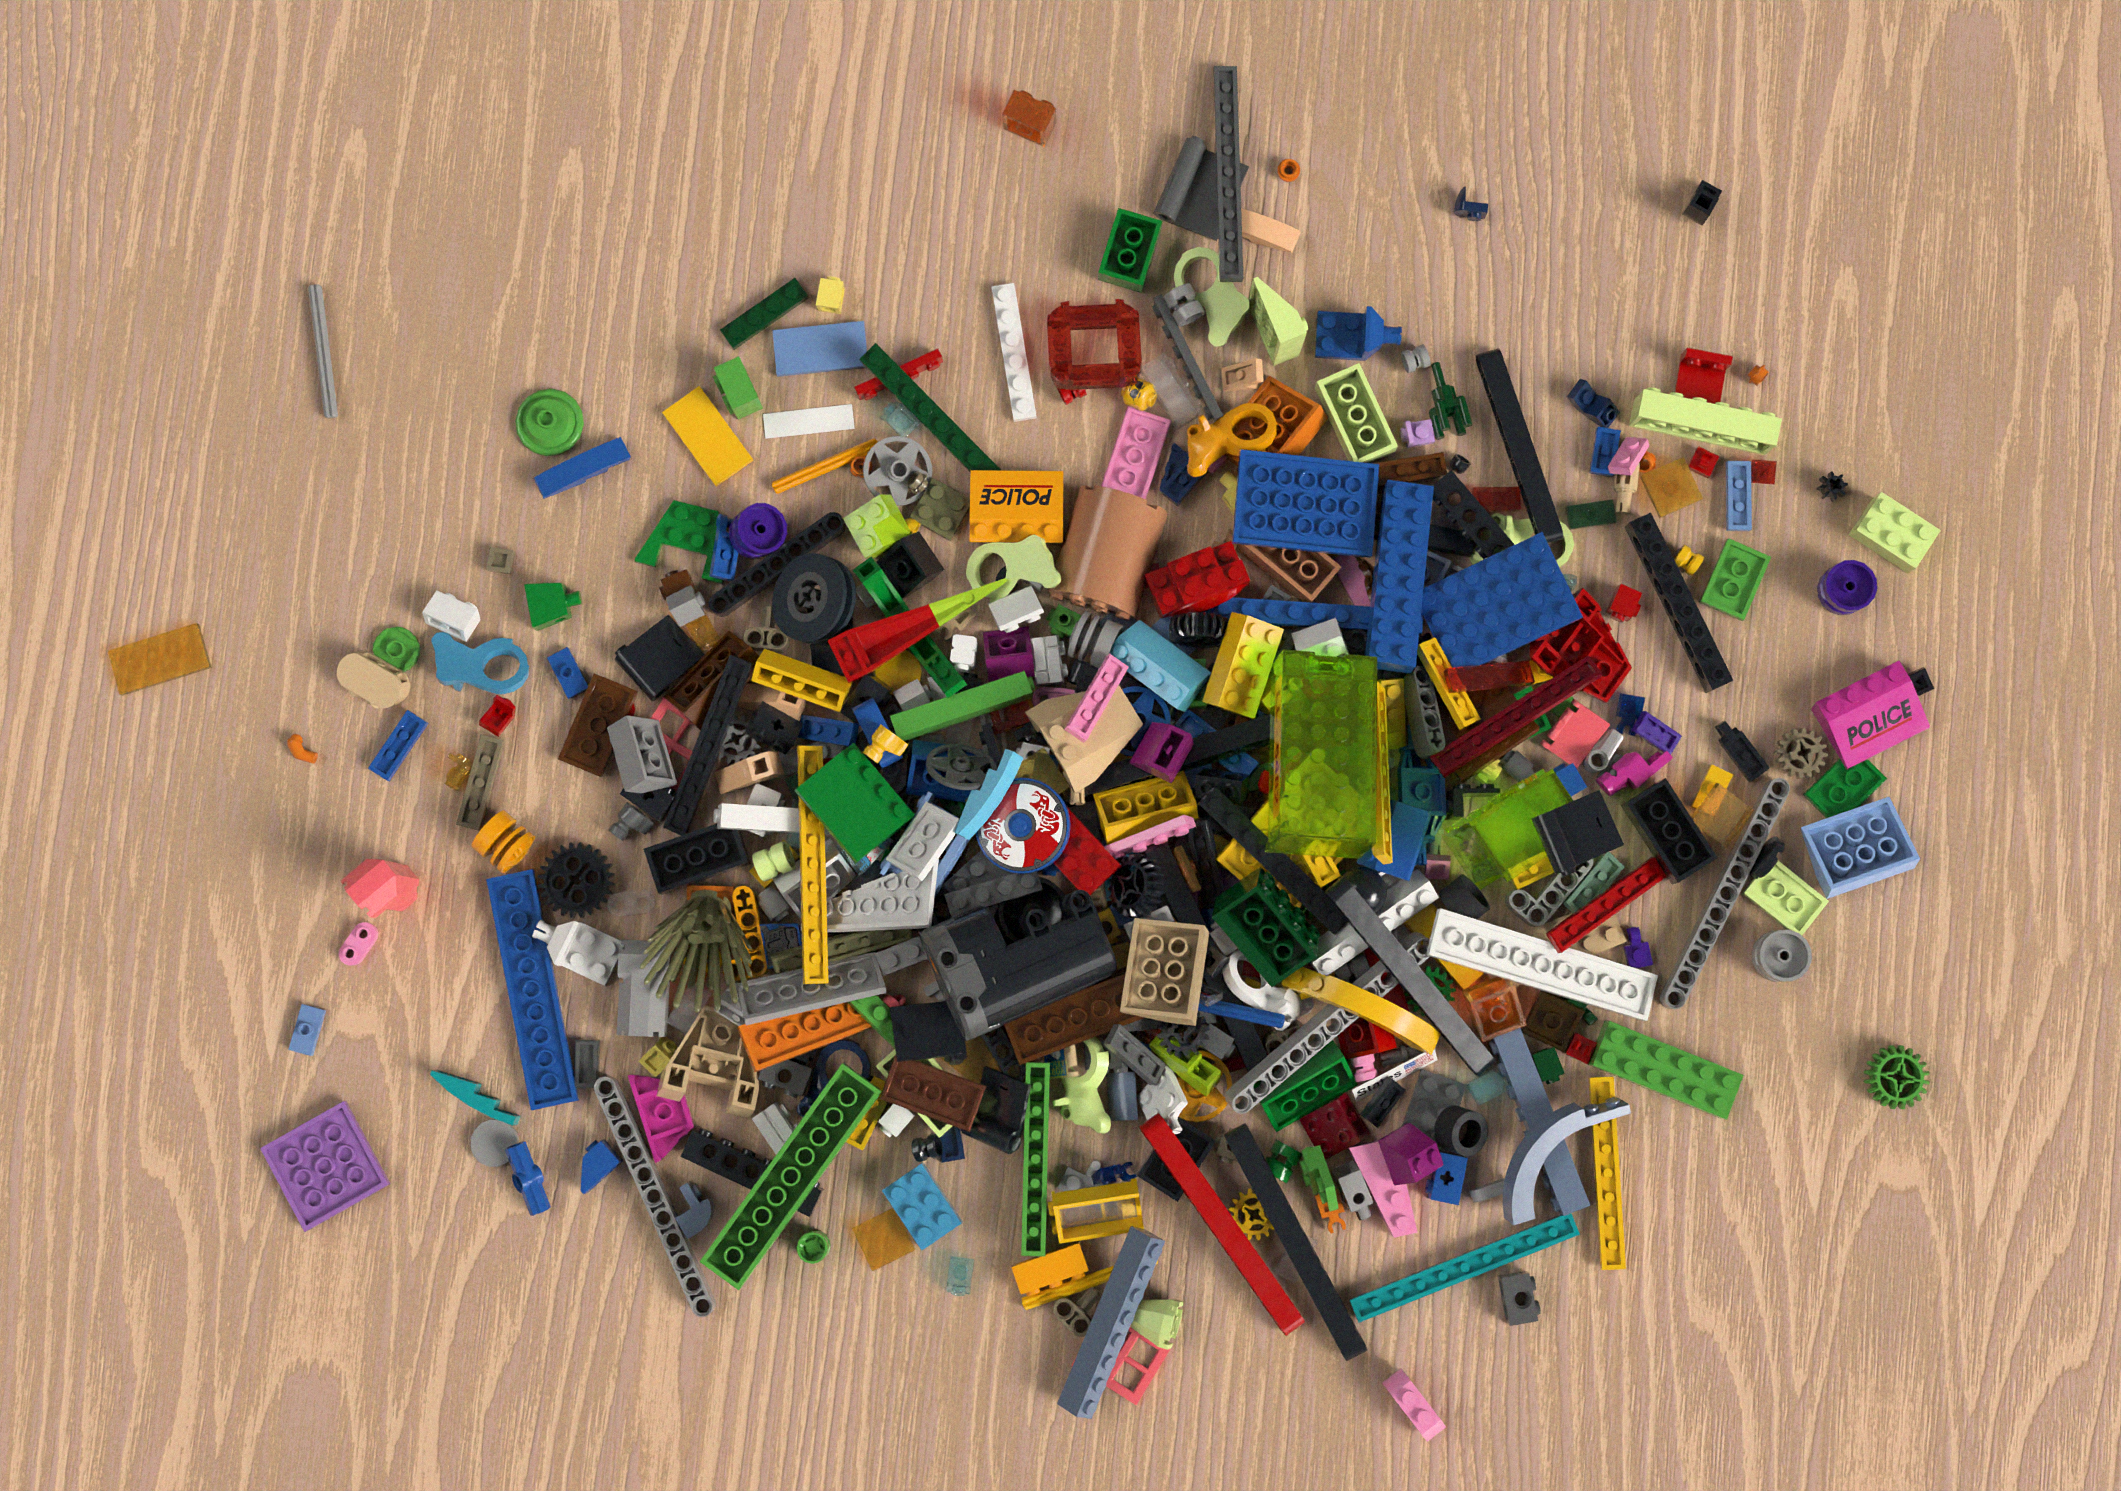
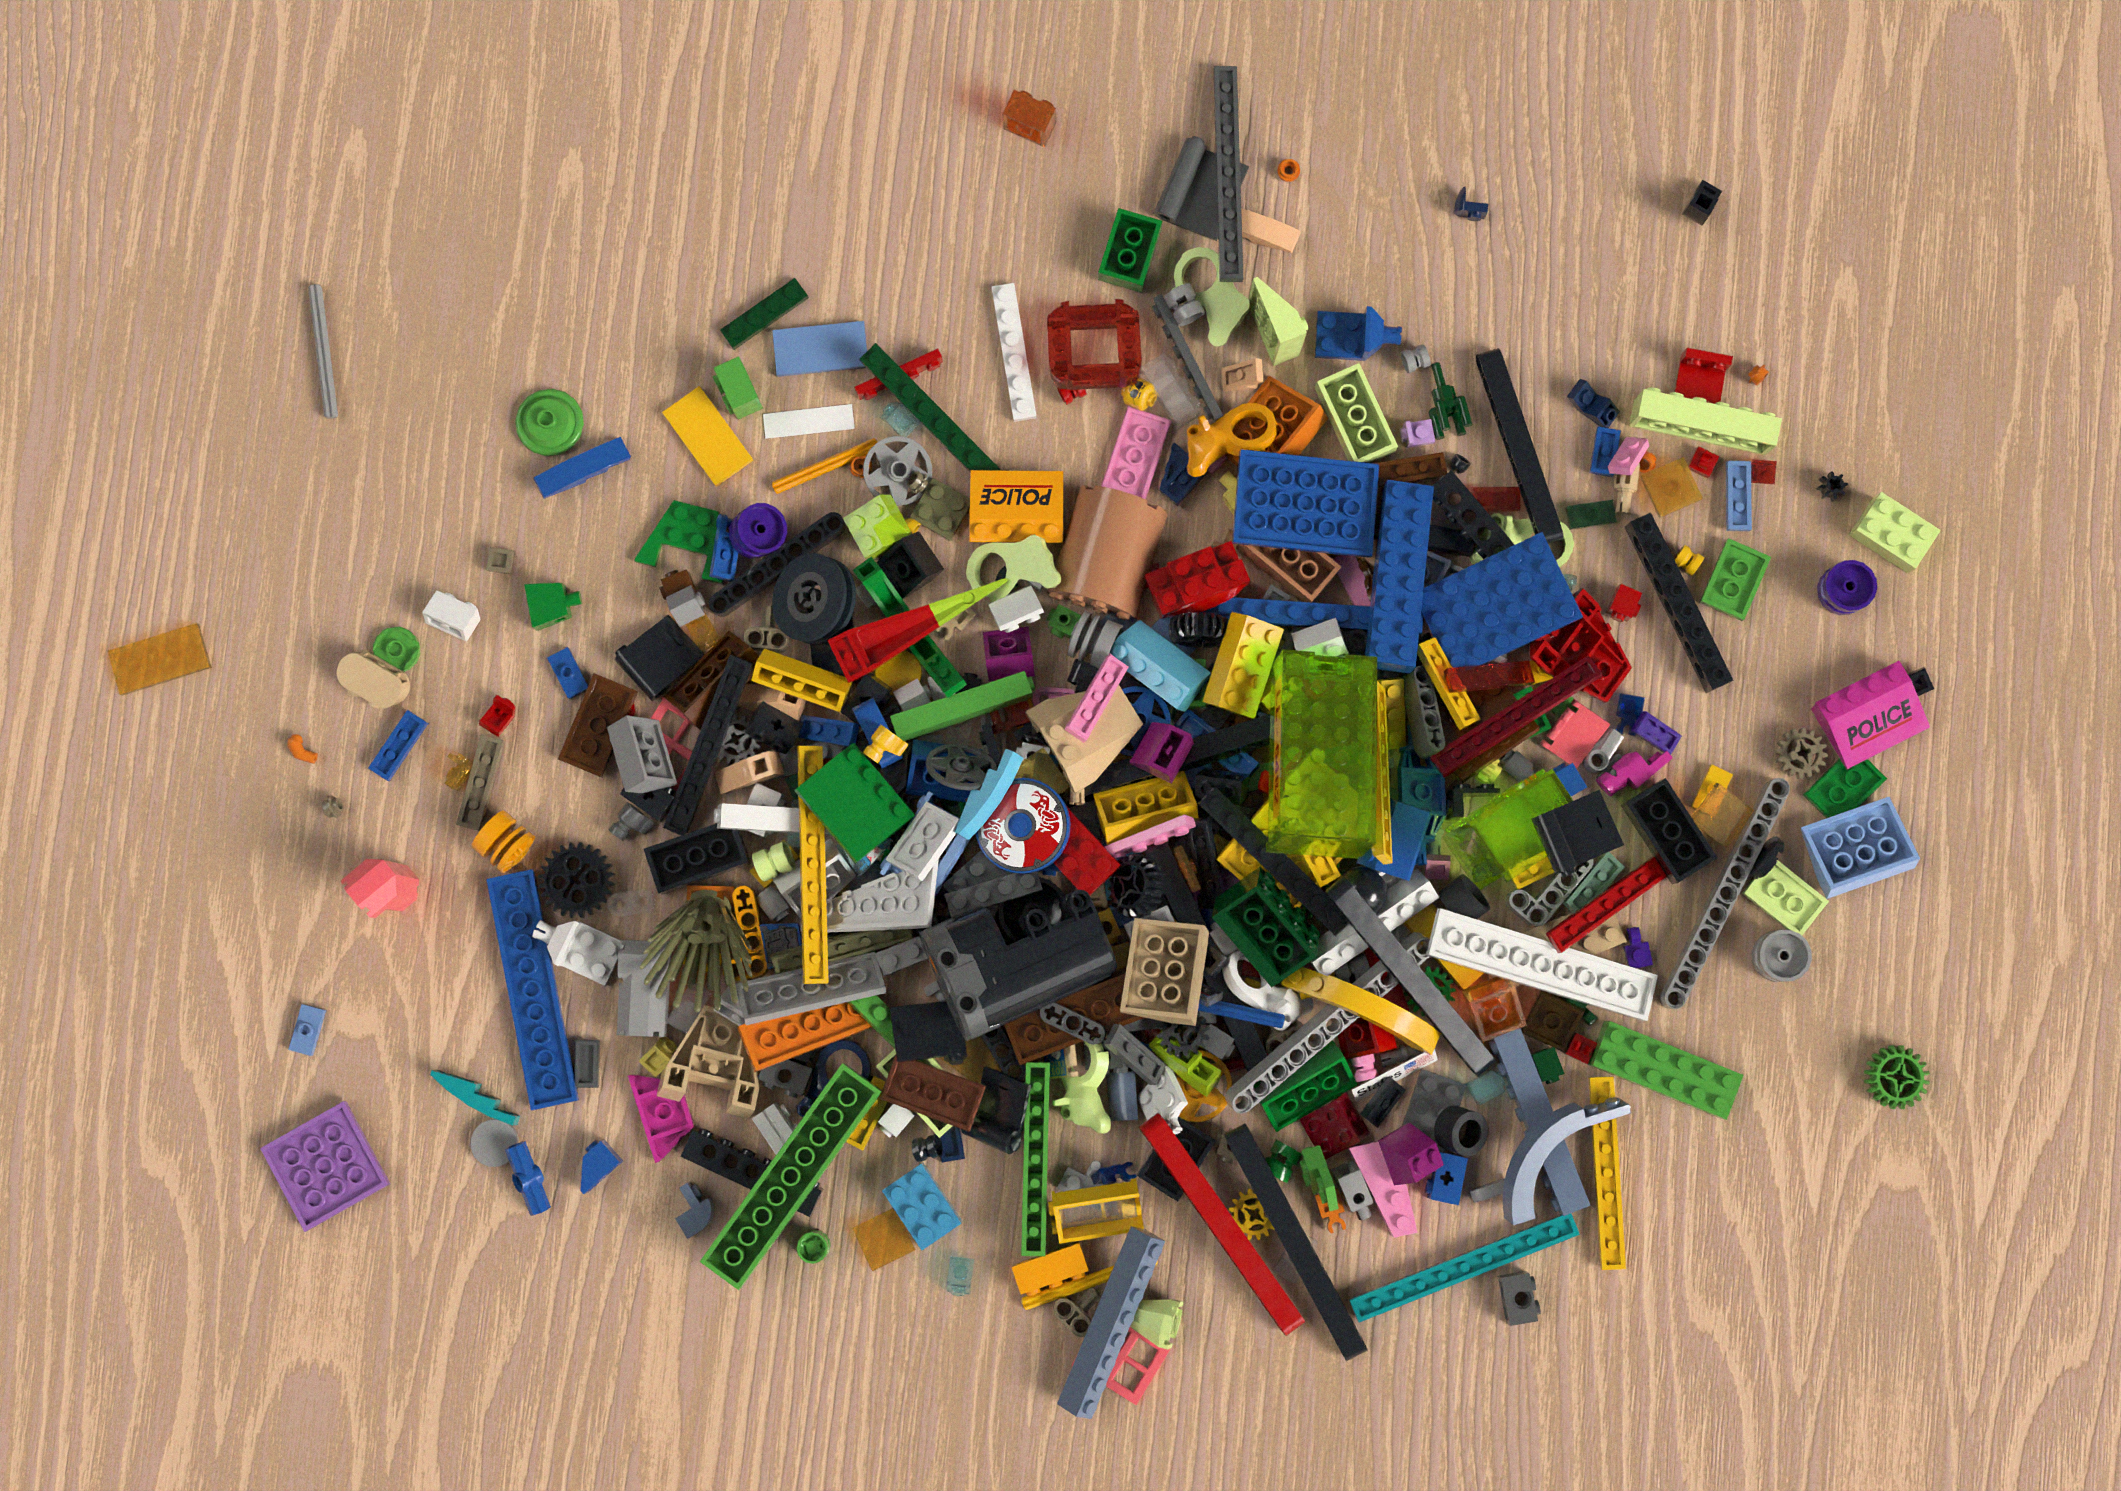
(332, 807): none -> dark tan plate
(358, 944): bright pink plate -> none
(461, 664): dark azure animal -> none
(654, 1208): light grey beam -> none
(830, 295): light yellow brick -> none
(893, 1001): coral tile -> none
(964, 653): white brick -> none
(1047, 661): white brick -> none
(1086, 1035): none -> dark grey beam
(1414, 1404): bright pink brick -> none
(1741, 751): black hinge -> none

